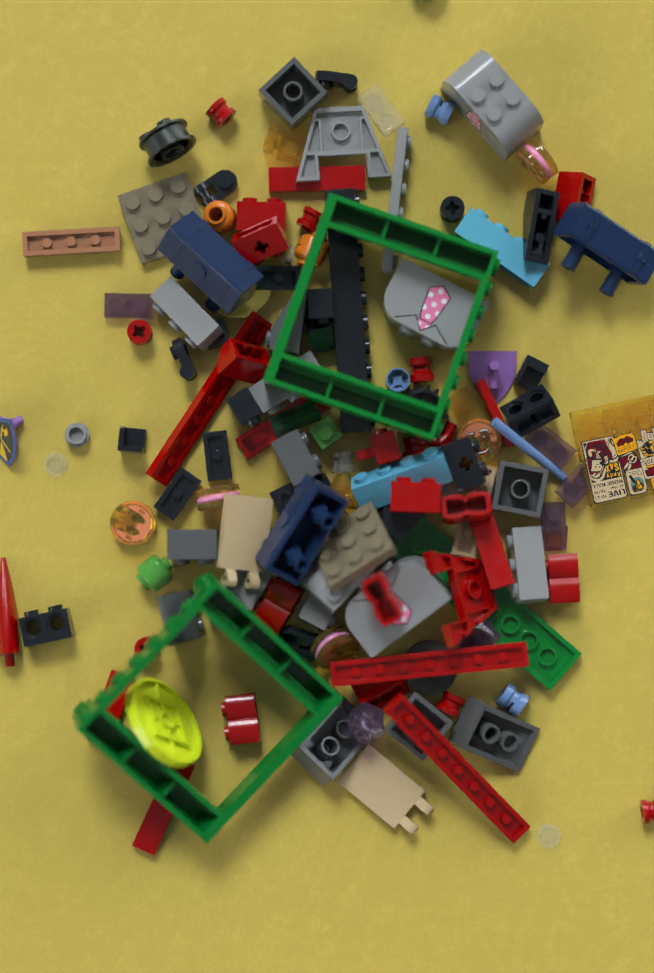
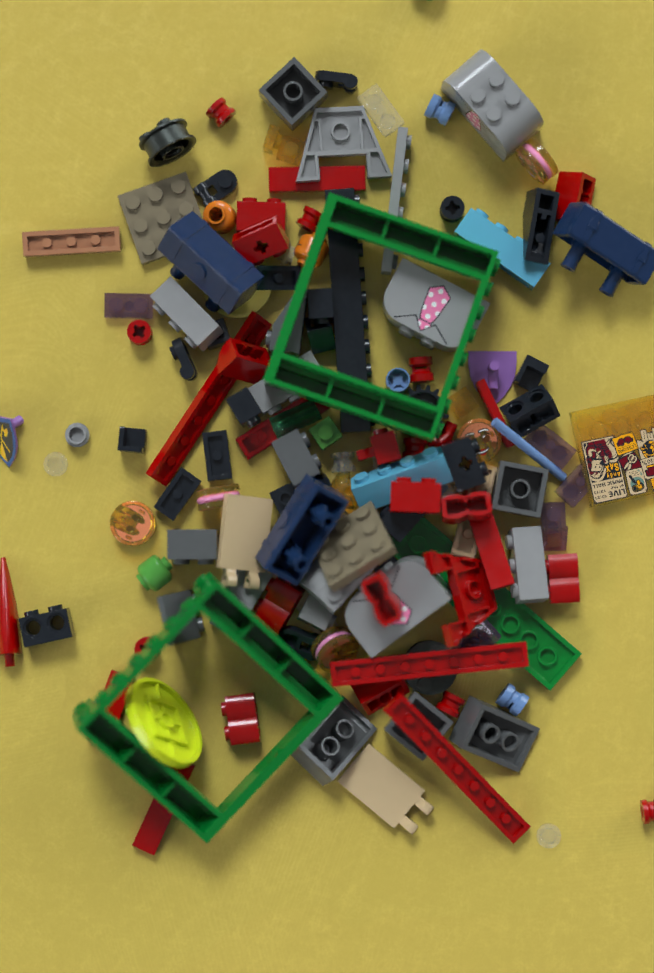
(365, 723): clear purple brick -> none

